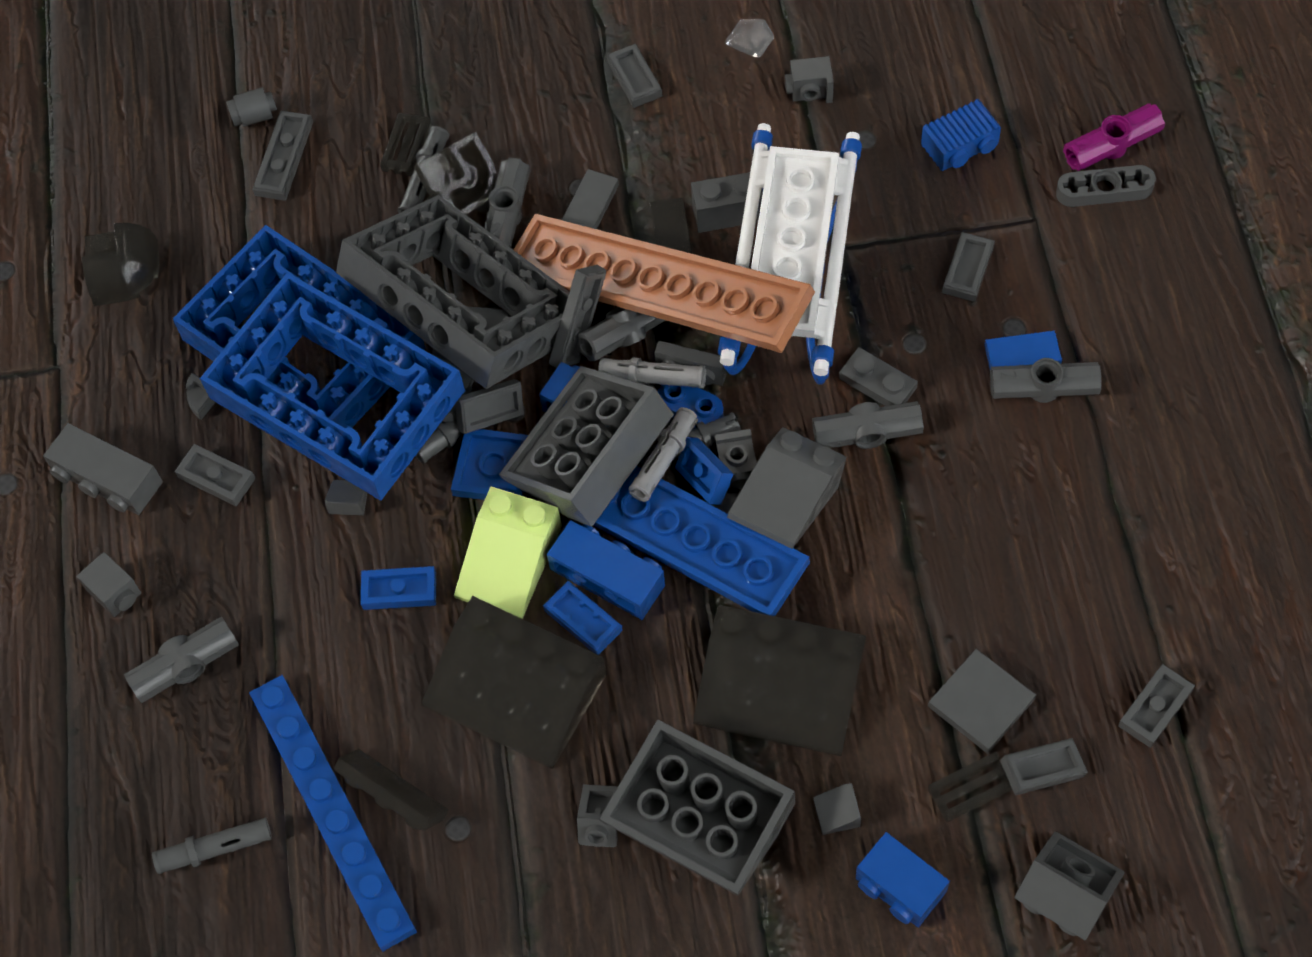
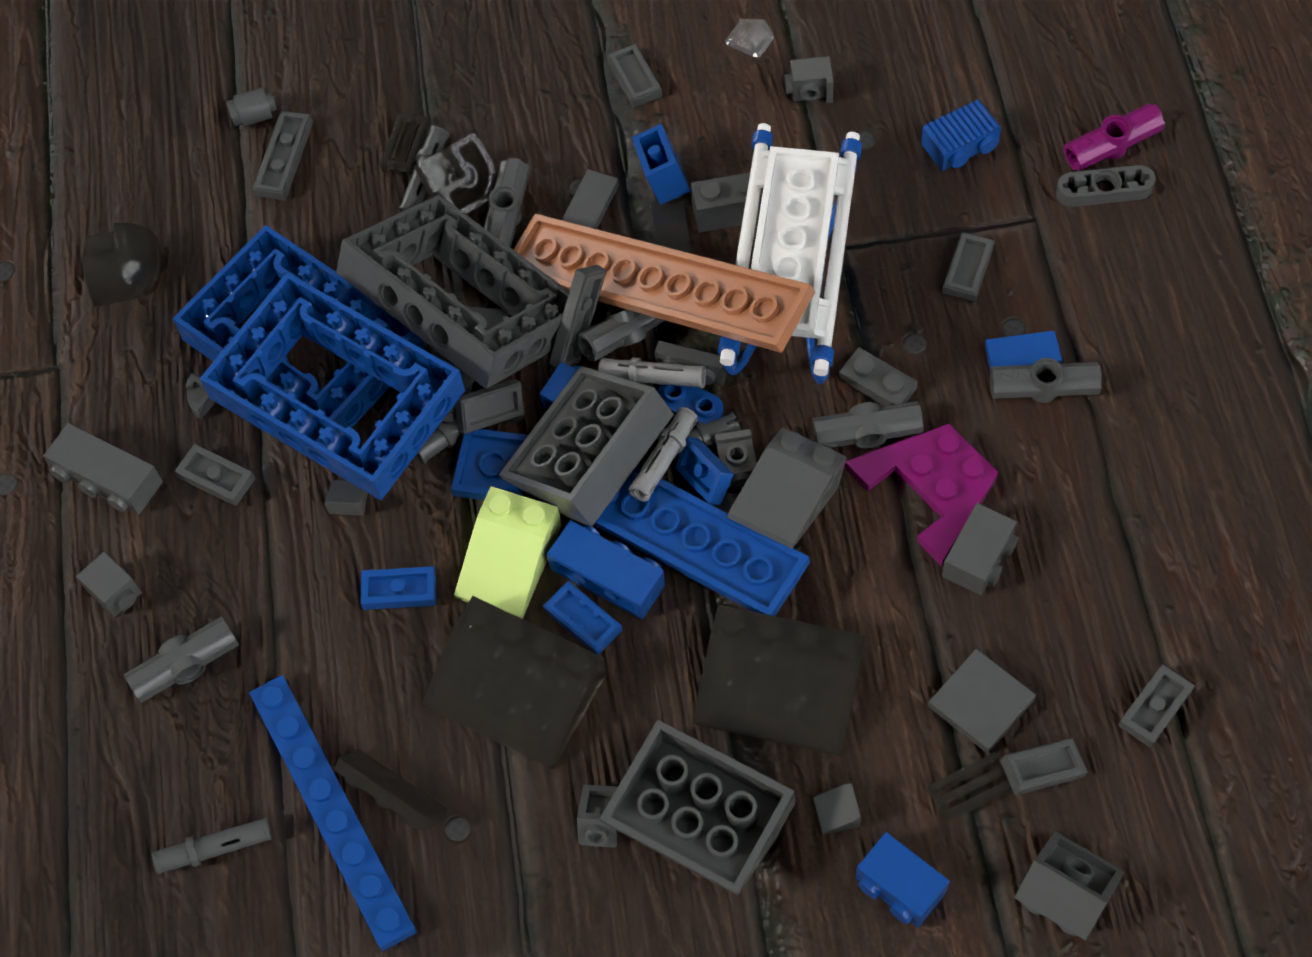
(661, 164): none -> blue brick
(941, 471): none -> magenta wing
(979, 549): none -> dark grey brick

